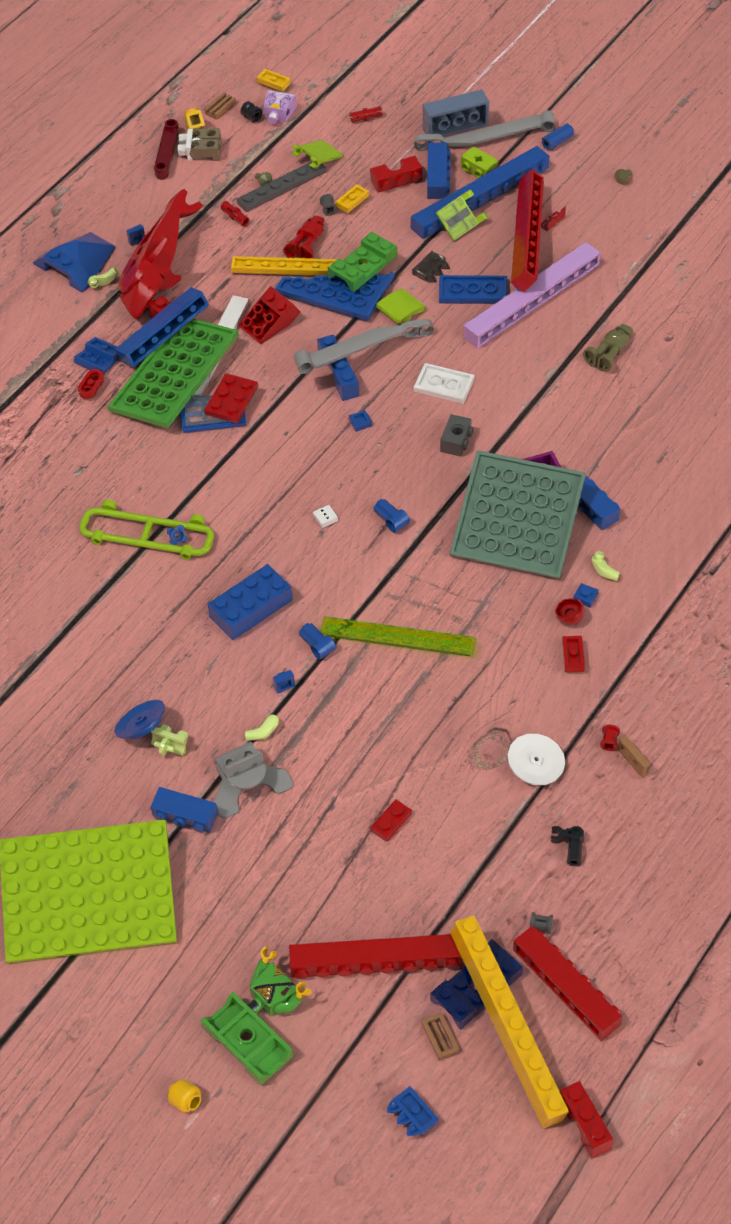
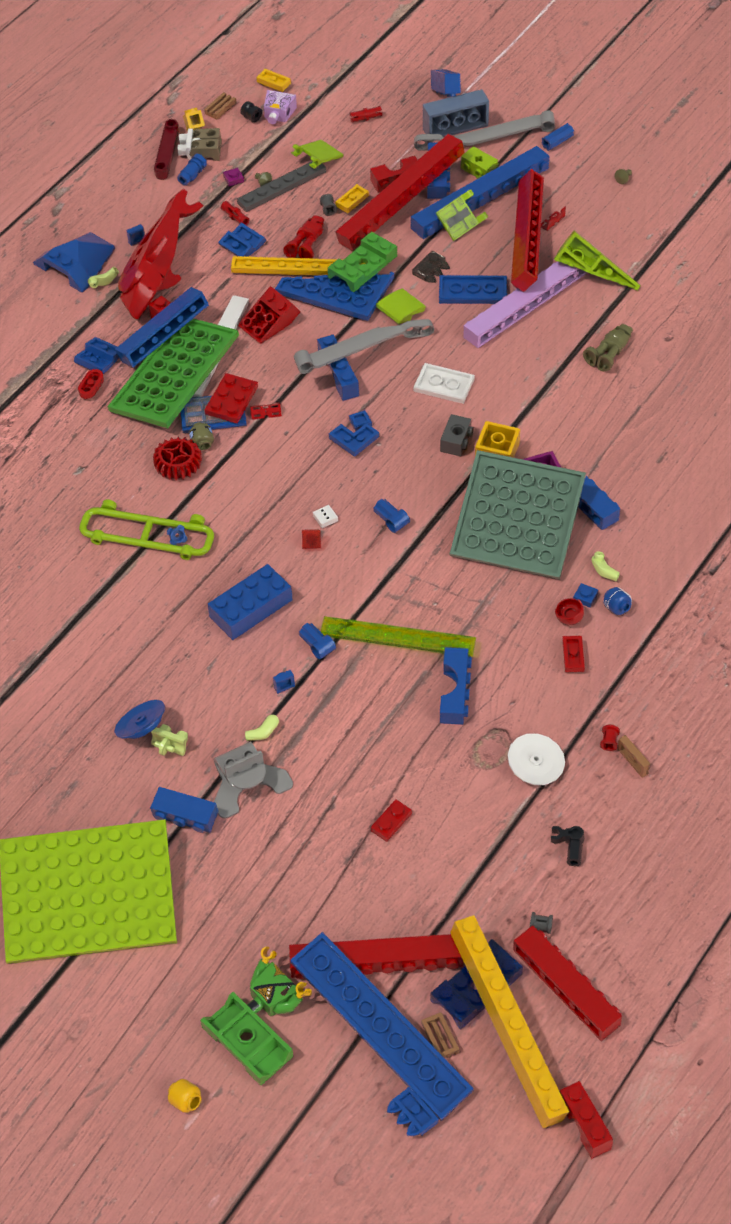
(177, 458): none -> red gear
(191, 170): none -> blue axle
(202, 435): none -> olive head
(233, 176): none -> magenta plate
(242, 241): none -> blue slope
(268, 411): none -> red piece
(311, 538): none -> clear red plate
(356, 441): none -> blue plate
(382, 1026): none -> blue plate
(400, 191): none -> red brick
(445, 82): none -> blue brick
(453, 704): none -> blue arch
(498, 439): none -> yellow brick
(583, 255): none -> lime wedge
(617, 601): none -> blue head

